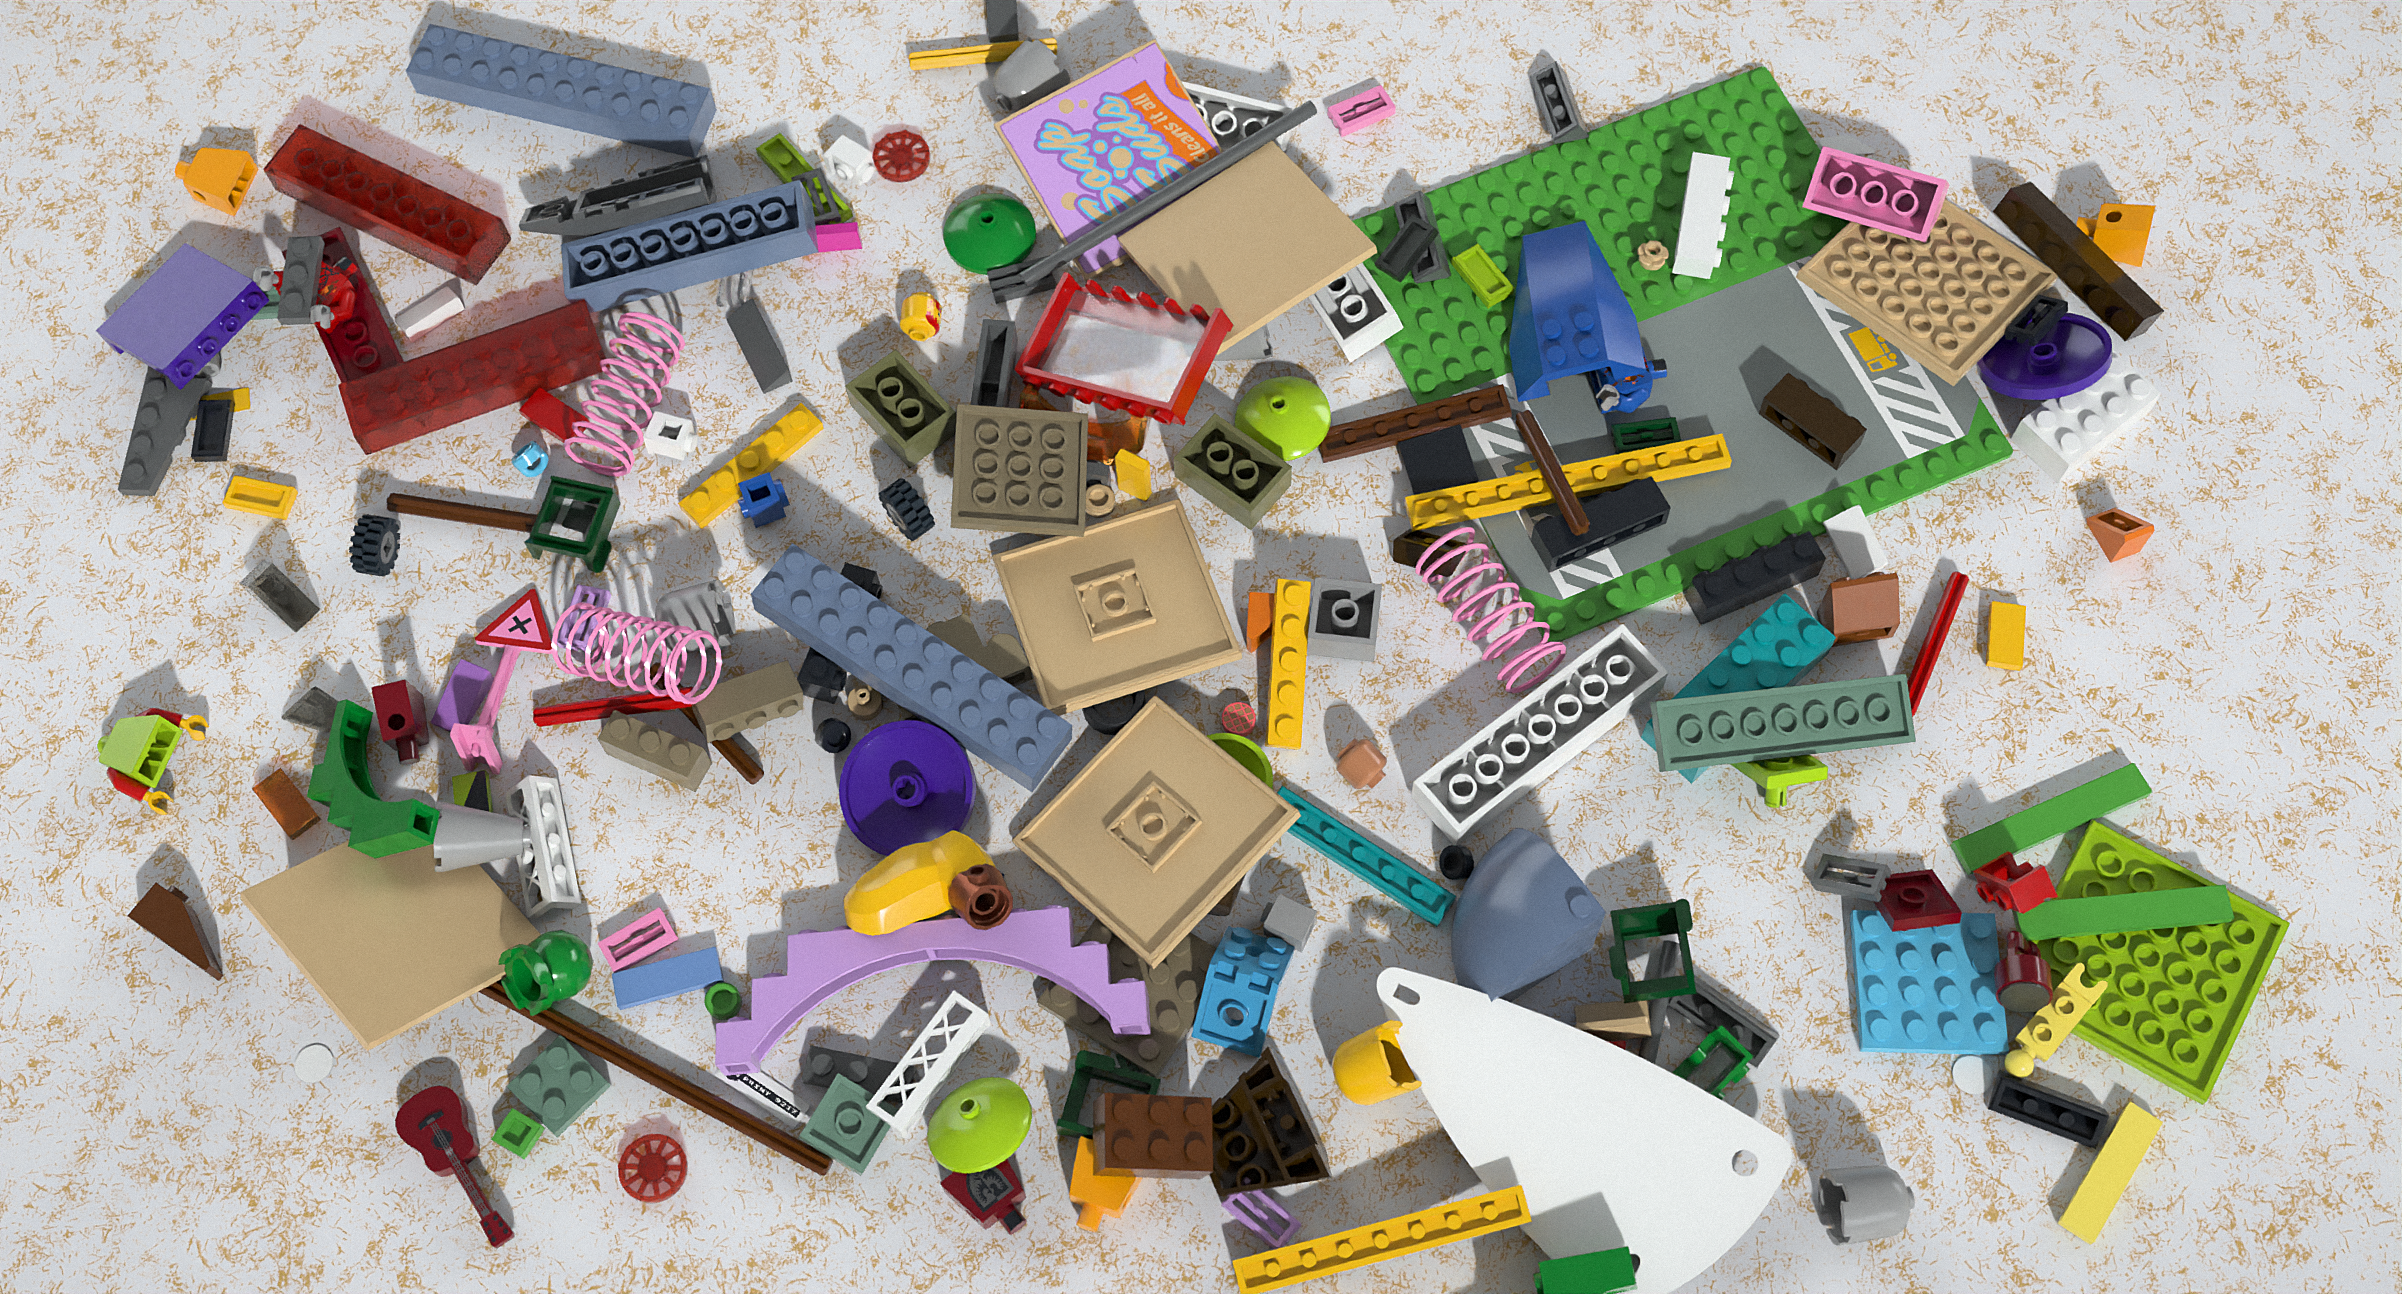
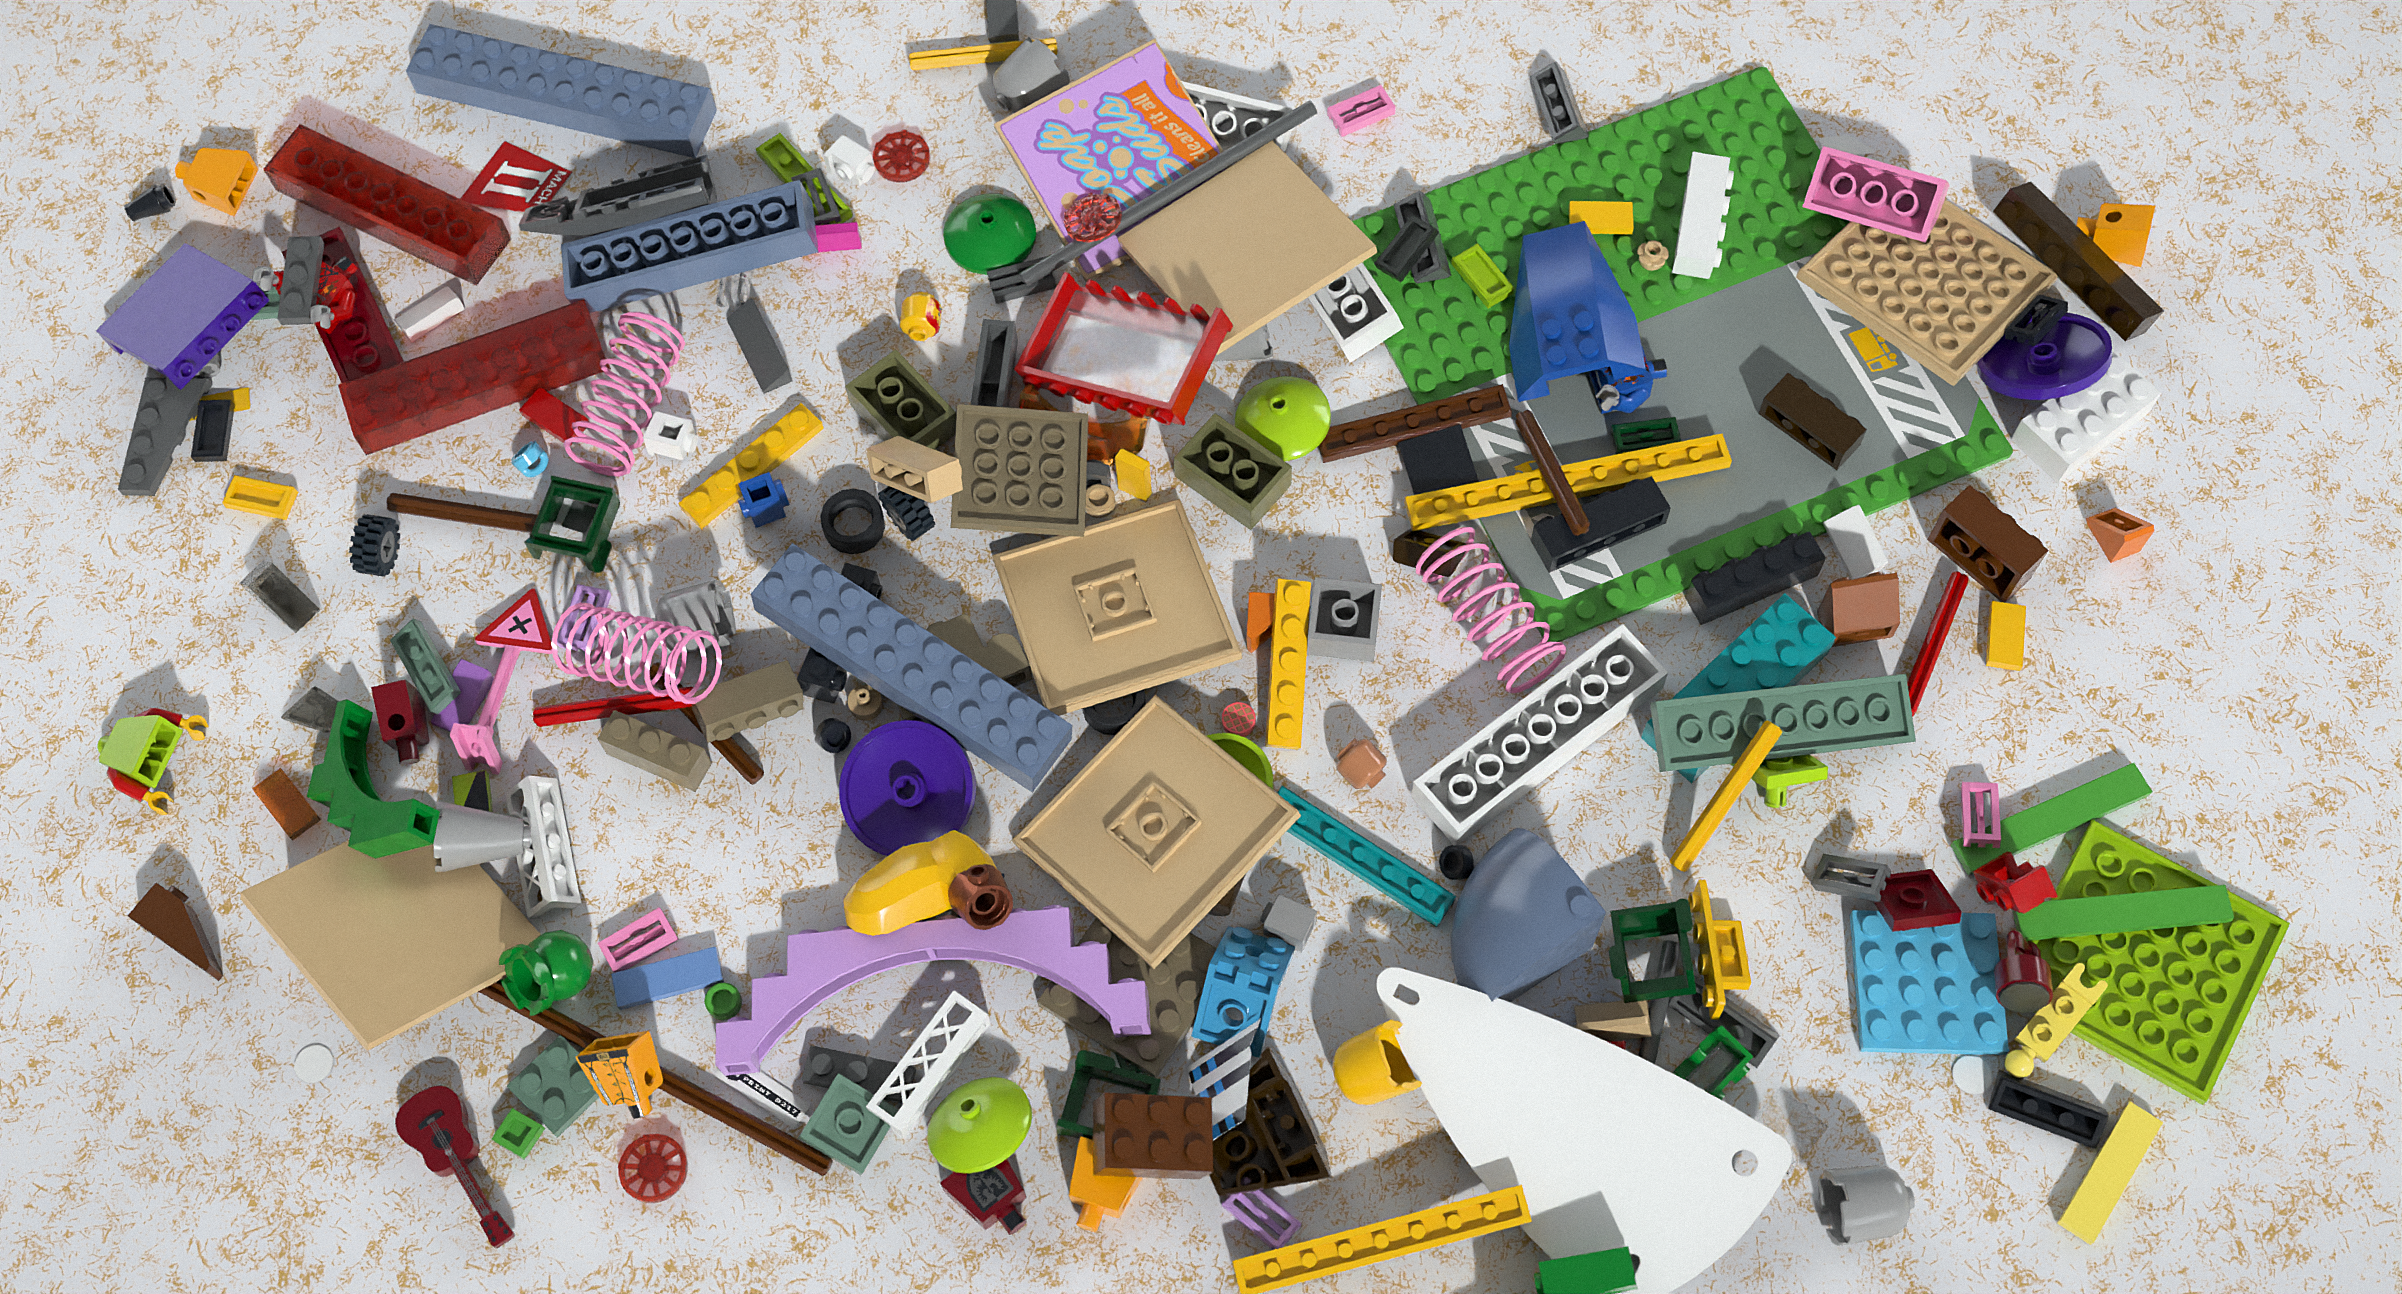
(151, 202): none -> black cone
(425, 666): none -> sand green tile
(515, 180): none -> red sticker
(623, 1070): none -> light orange torso
(849, 499): none -> black tyre
(915, 469): none -> tan brick
(1092, 217): none -> clear red wheel
(1225, 1078): none -> sticker
(1603, 216): none -> yellow tile
(1721, 952): none -> yellow bracket
(1726, 796): none -> yellow axle
(1792, 1122): none -> clear piece
(1980, 837): none -> bright pink tile
(1987, 544): none -> reddish brown brick

